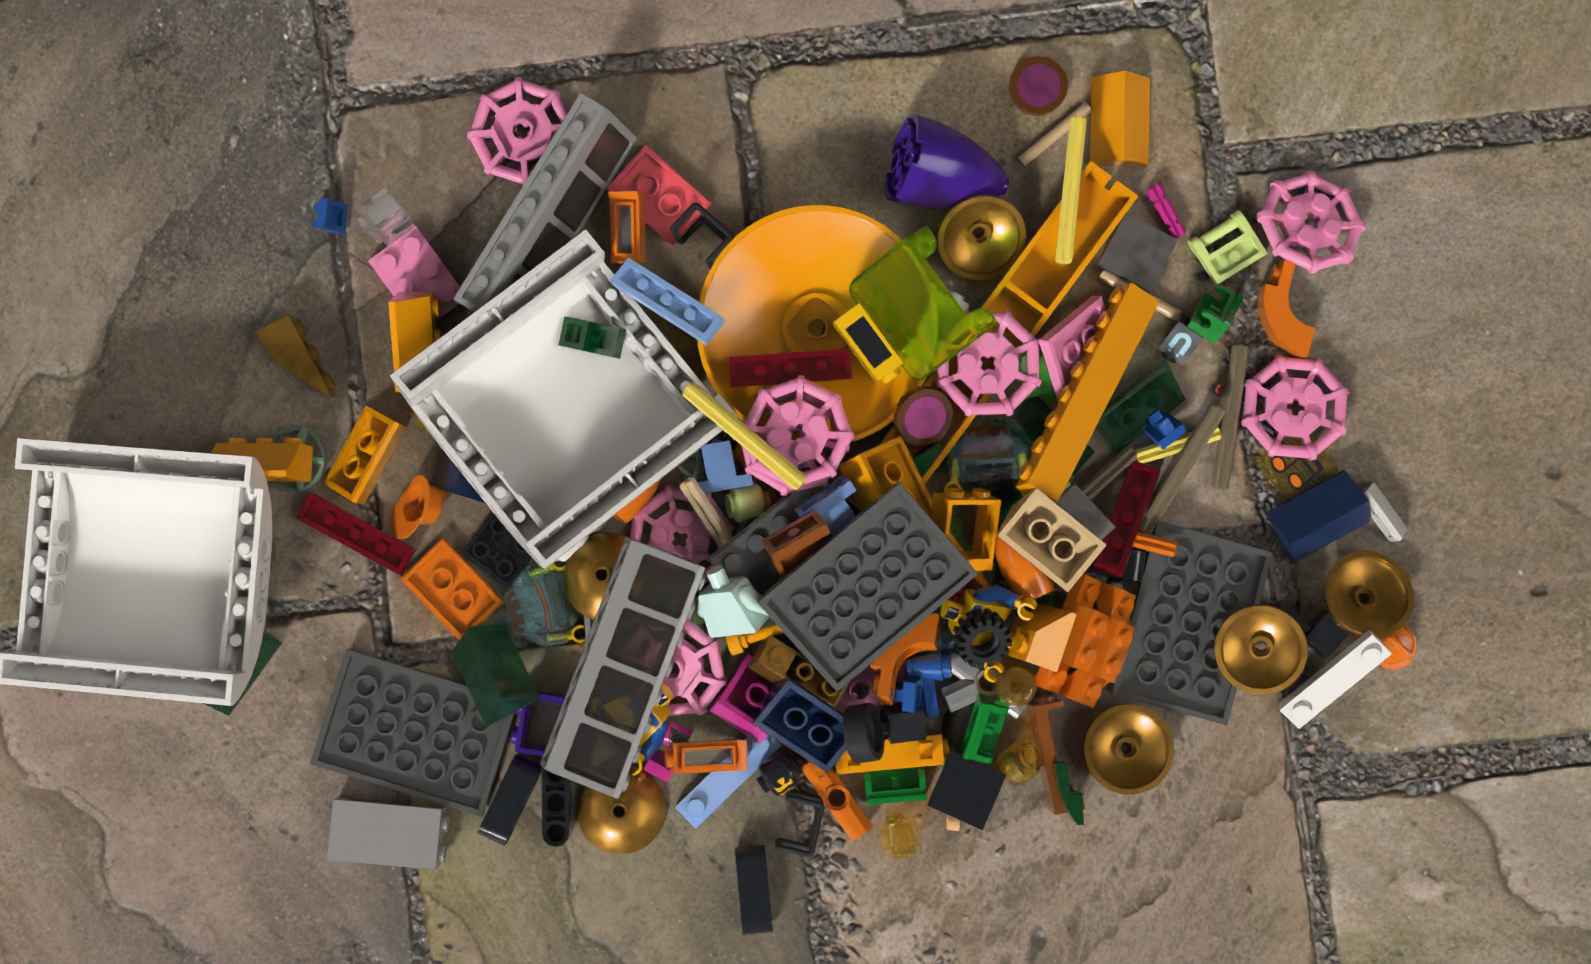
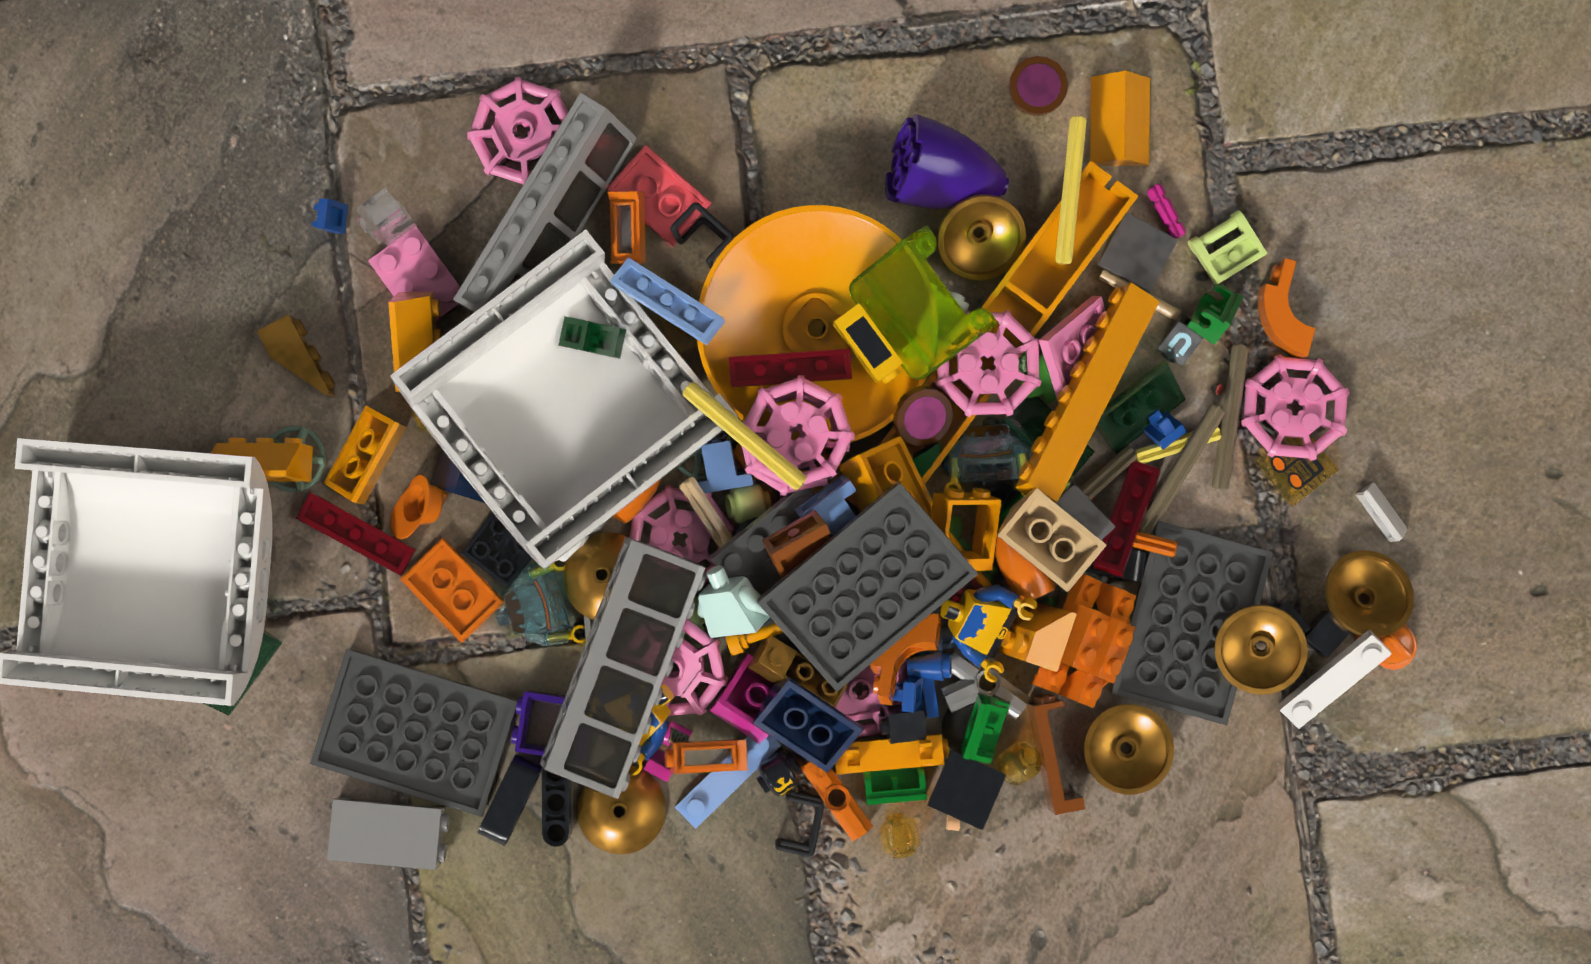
(494, 672): clear green slope -> none
(753, 889): black beam -> none
(863, 733): black tyre -> none
(990, 650): black tyre -> none
(1025, 683): clear yellow head -> none
(1053, 135): tan piece -> none
(1071, 800): dark green slope -> none
(1319, 516): dark blue slope -> none
(1322, 211): bright pink plate -> none

